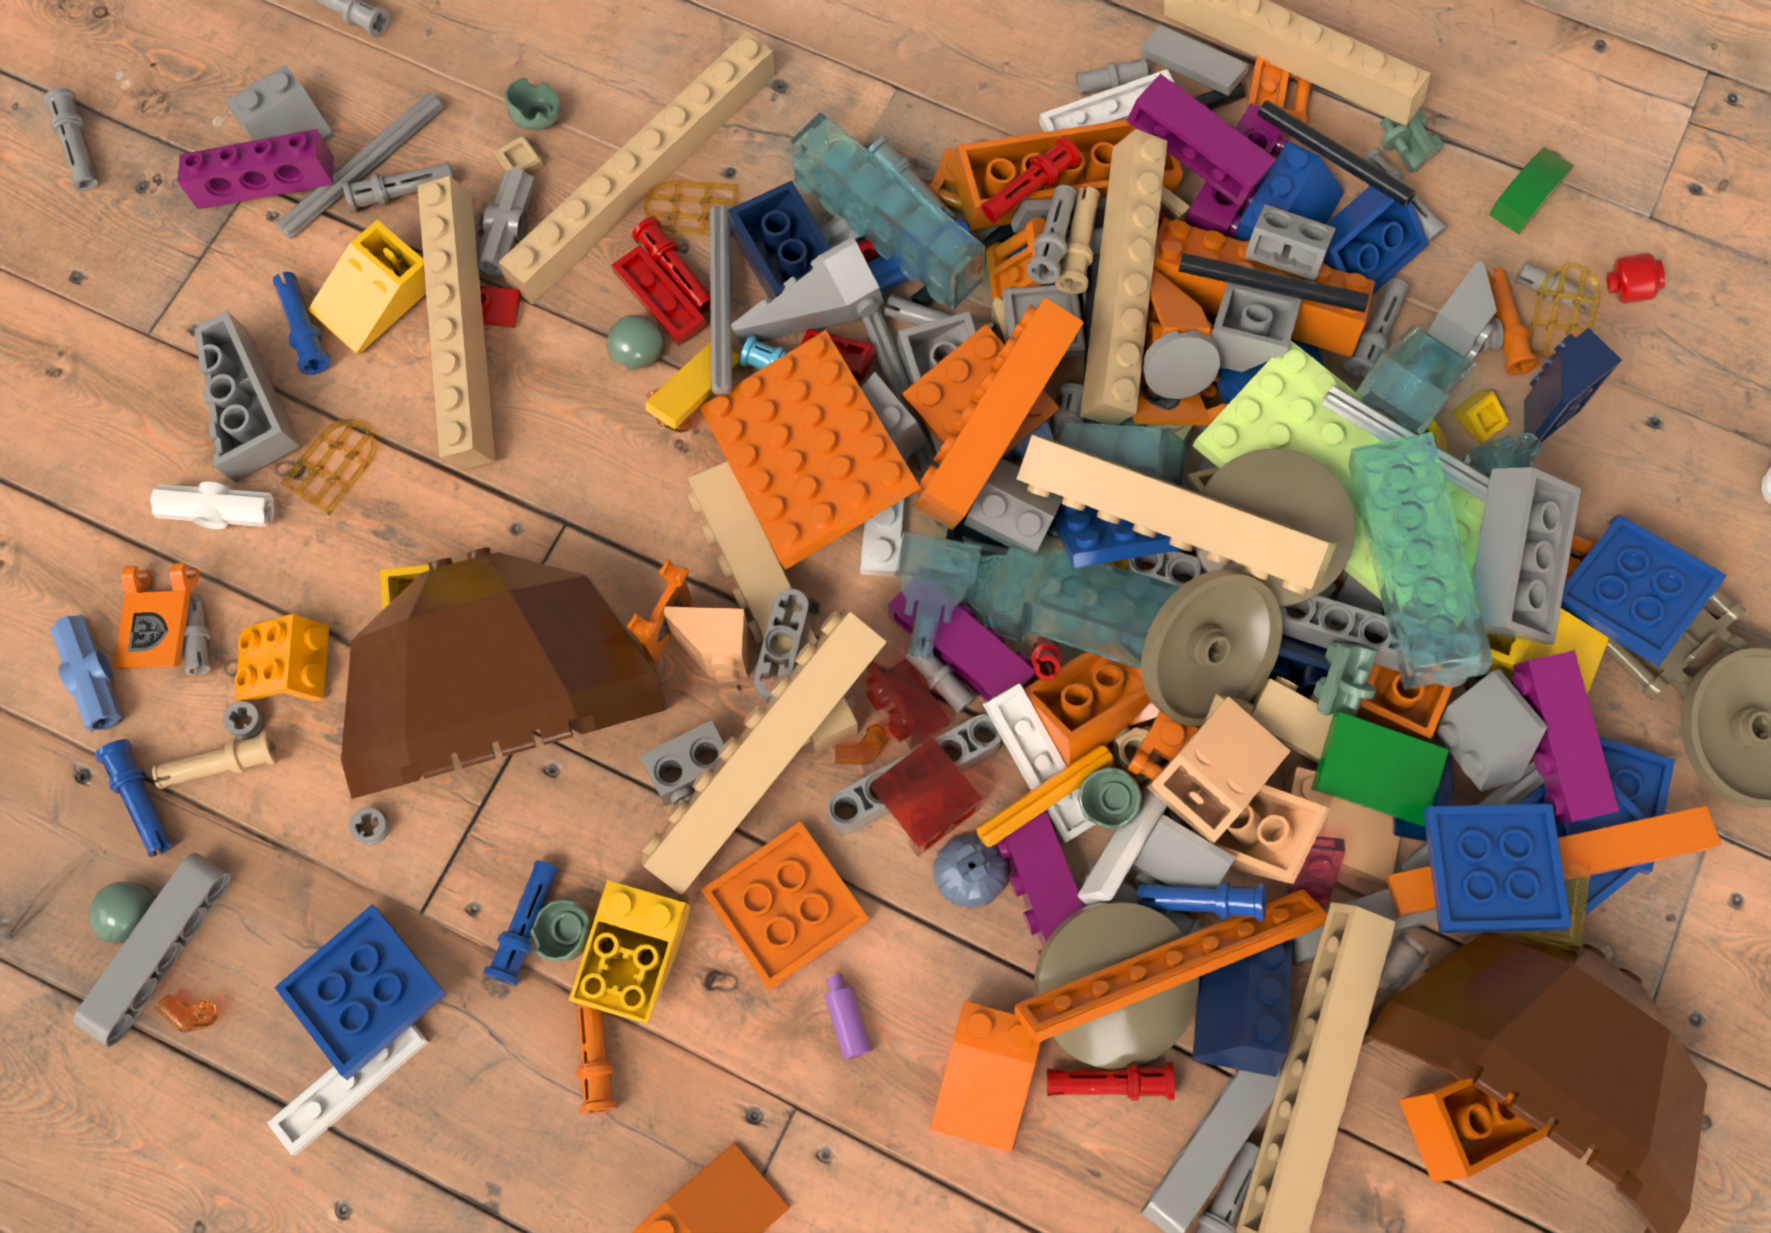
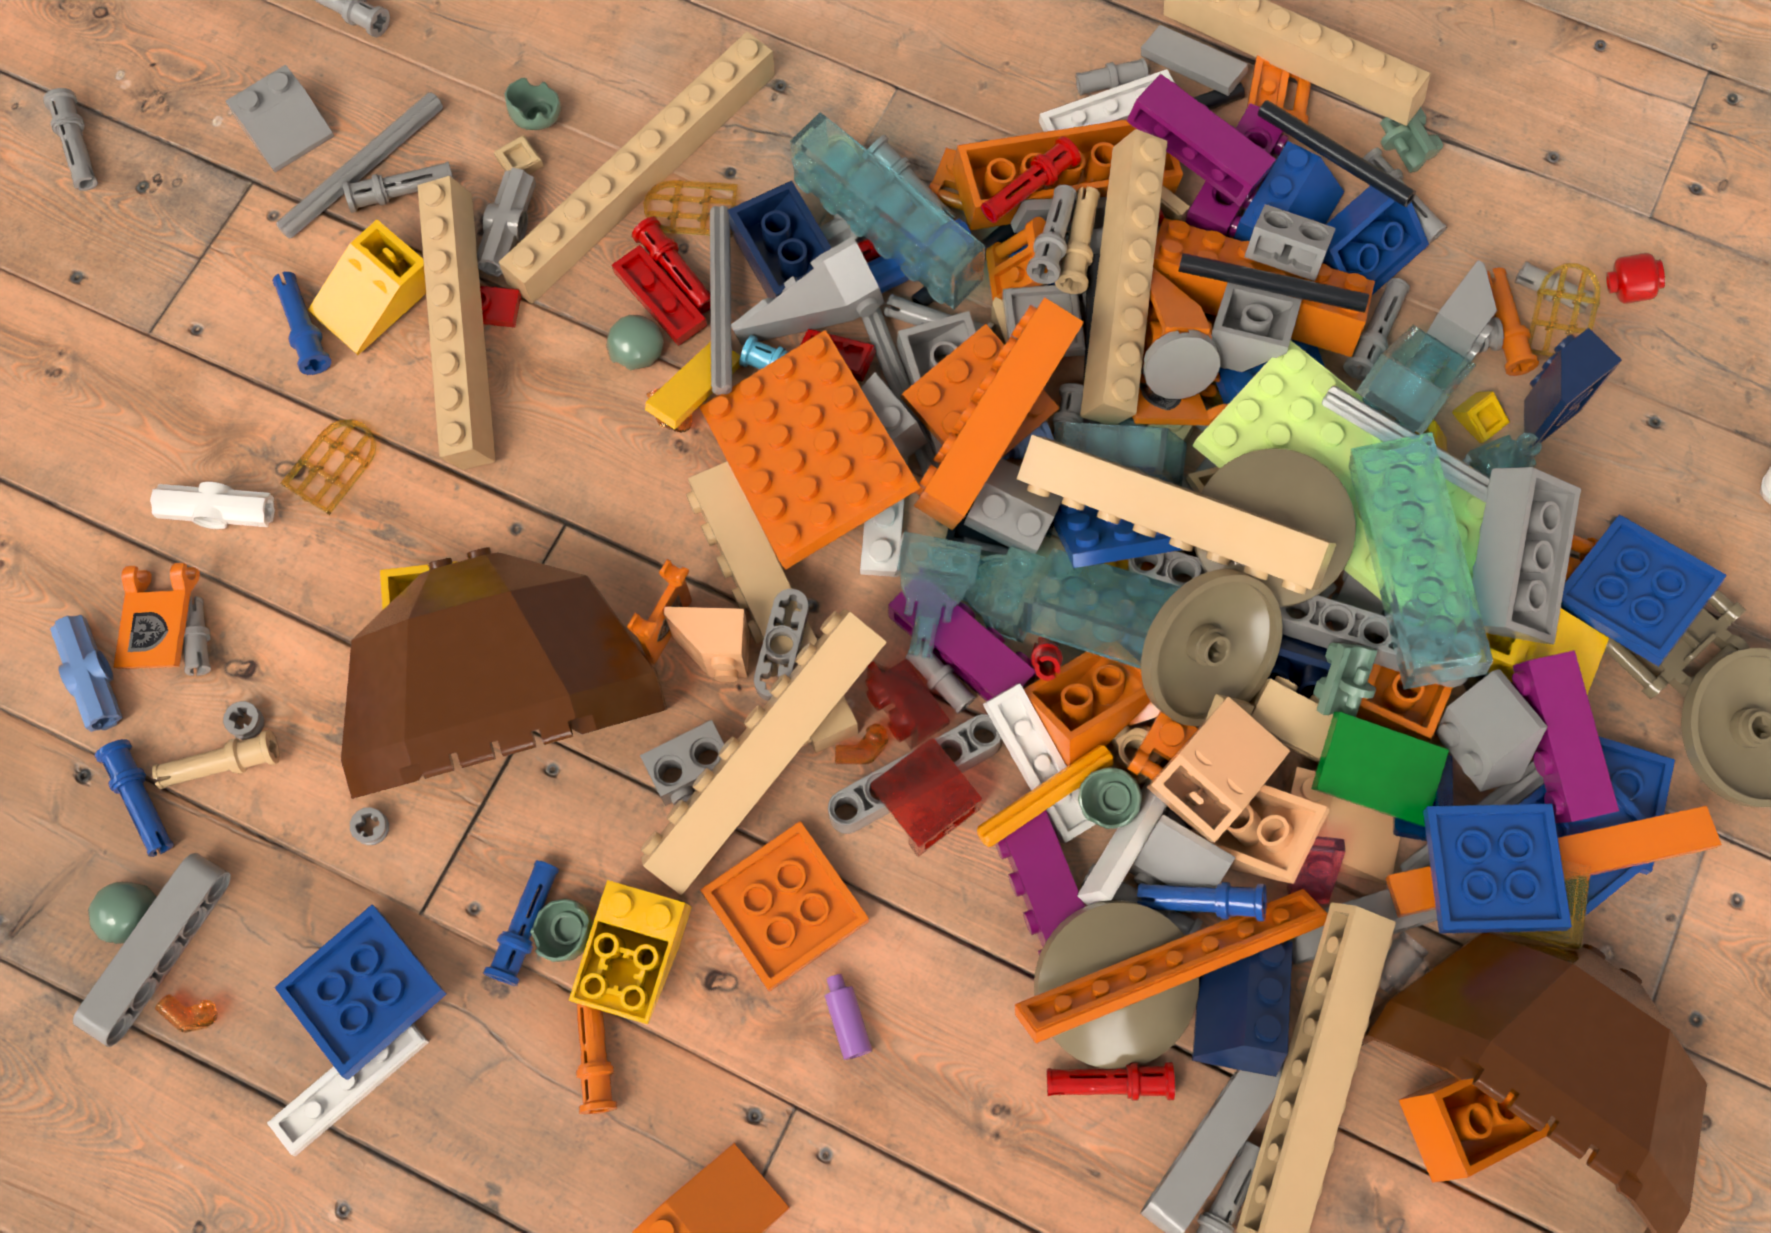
(242, 403): light grey wedge -> none
(256, 169): magenta brick -> none
(282, 658): light orange bracket -> none
(967, 885): sand blue hair -> none
(986, 1078): orange slope -> none
(1530, 190): green slope -> none

